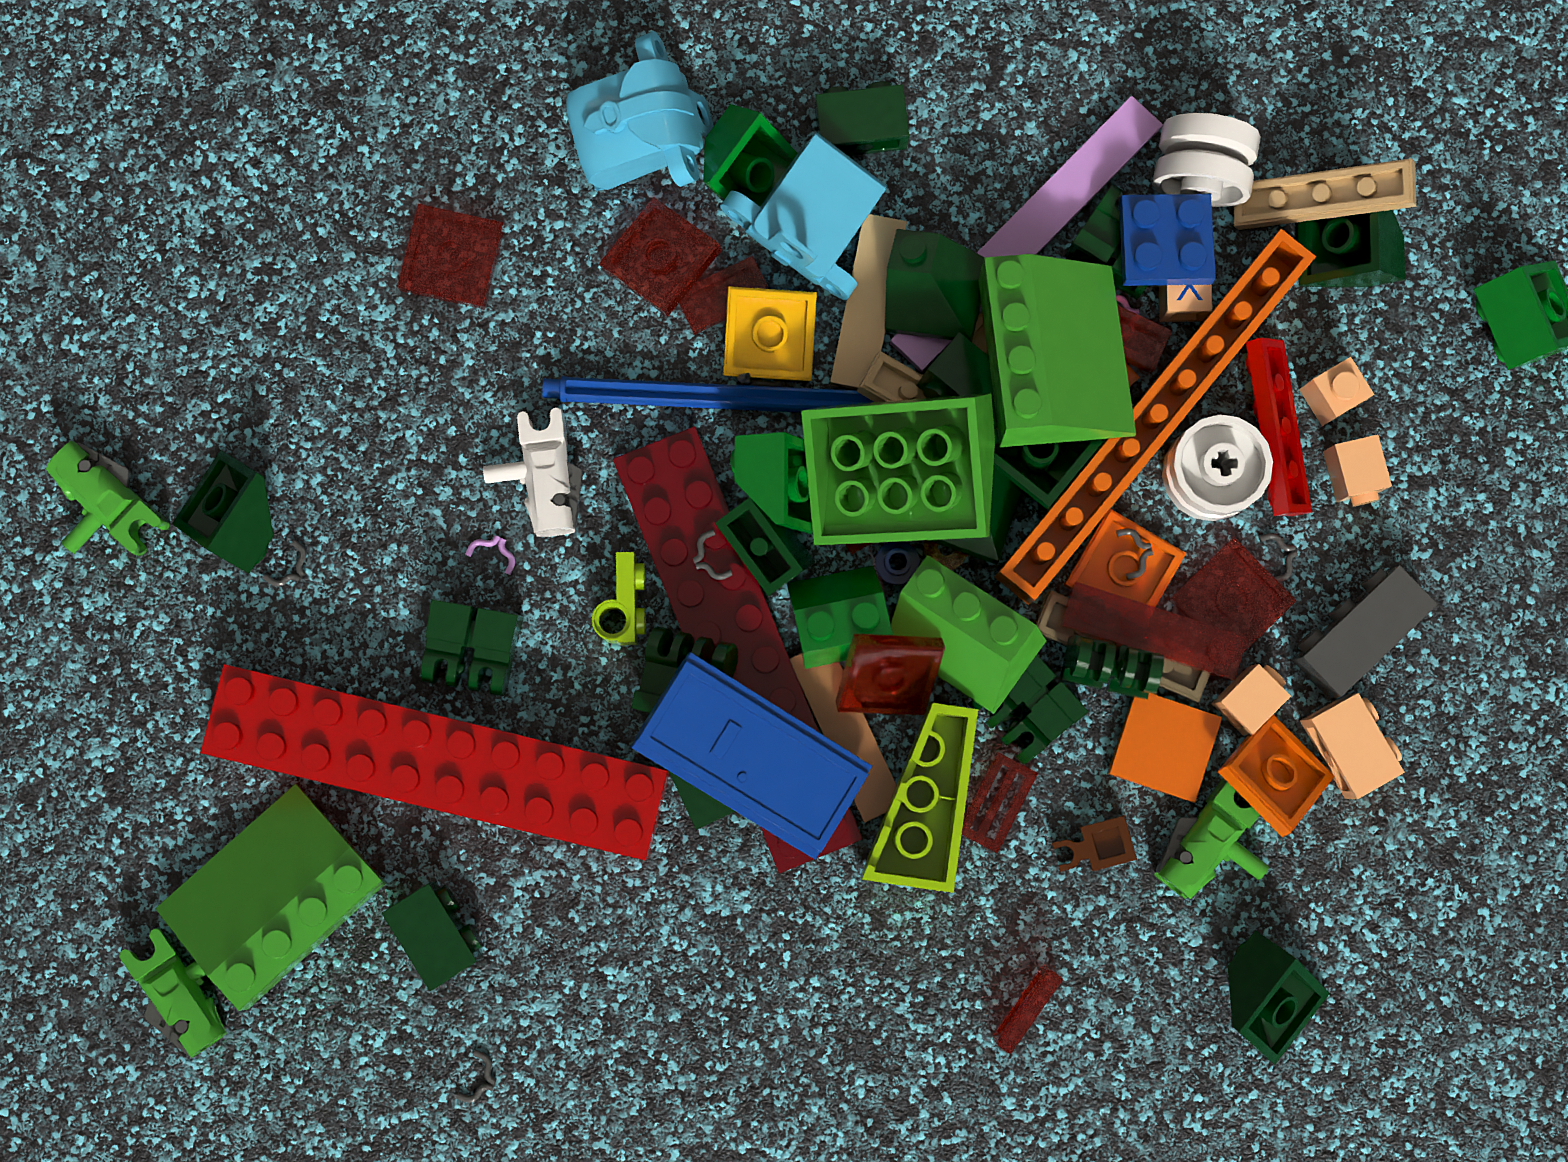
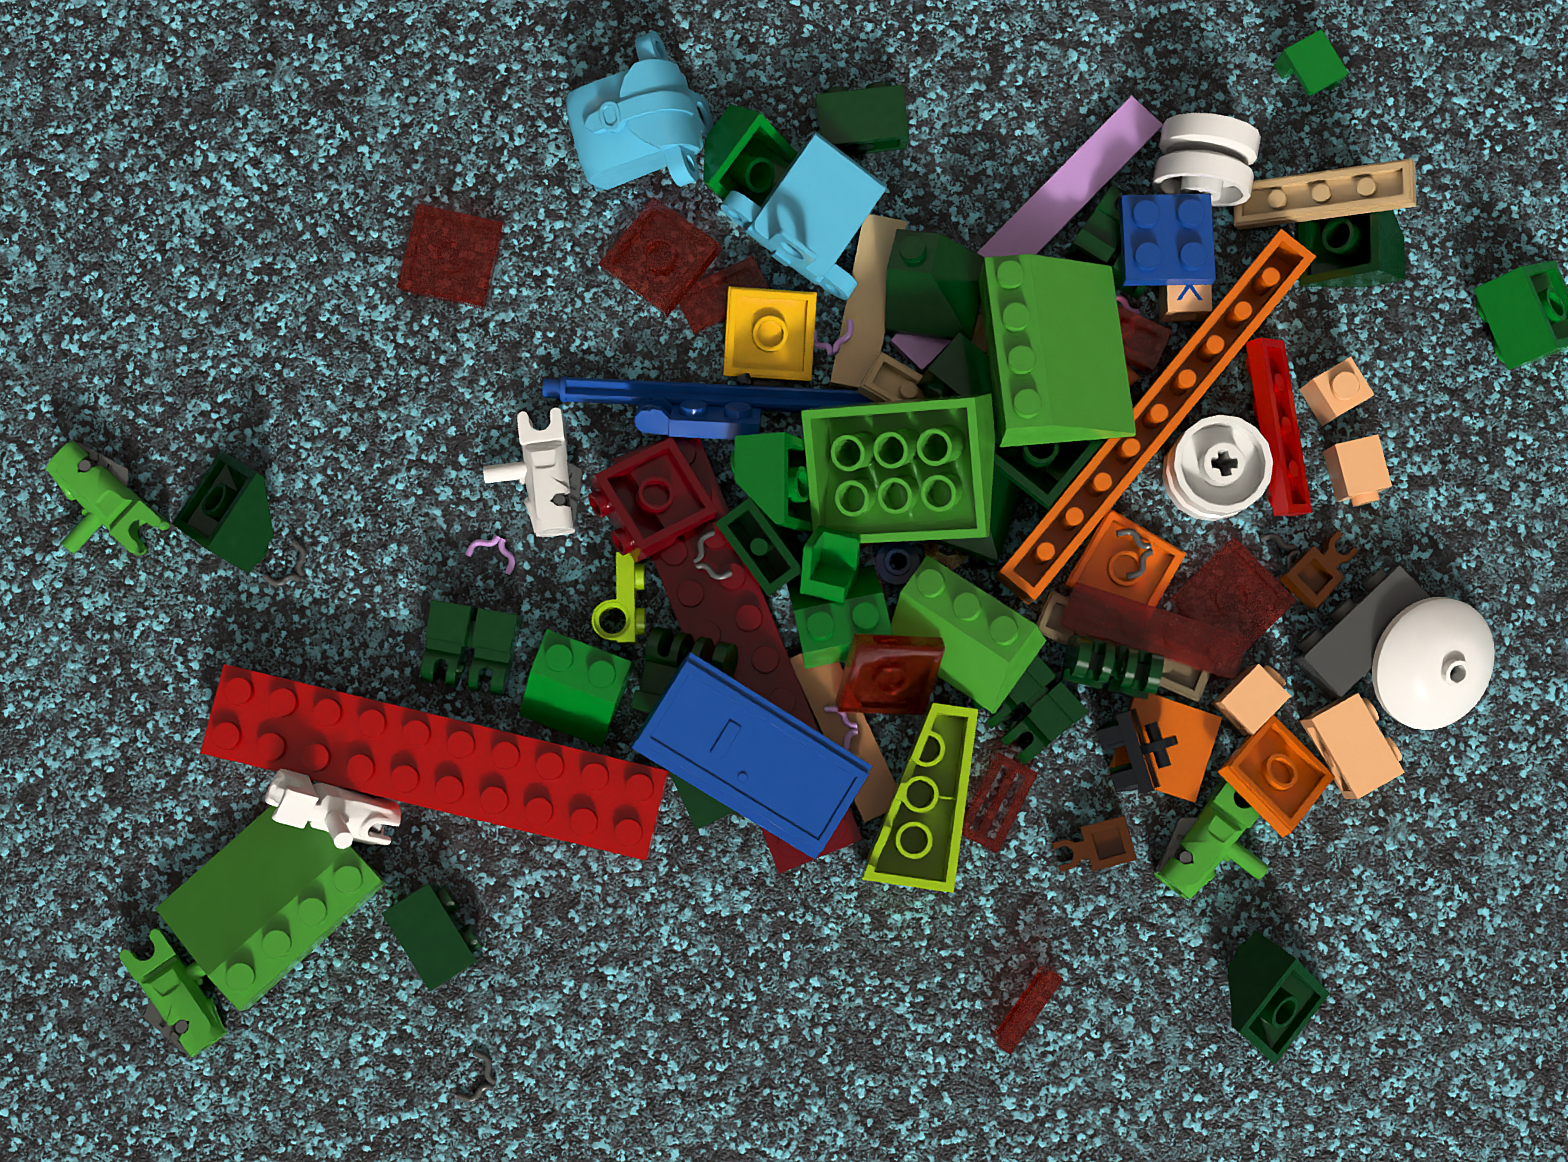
(340, 811): none -> white piece
(575, 688): none -> green slope
(650, 500): none -> dark red plate
(696, 419): none -> blue hinge
(830, 564): none -> green panel
(835, 349): none -> lavender piece
(853, 725): none -> lavender piece
(1140, 770): none -> black hips
(1313, 63): none -> green panel
(1315, 572): none -> reddish brown plate
(1417, 657): none -> white dish

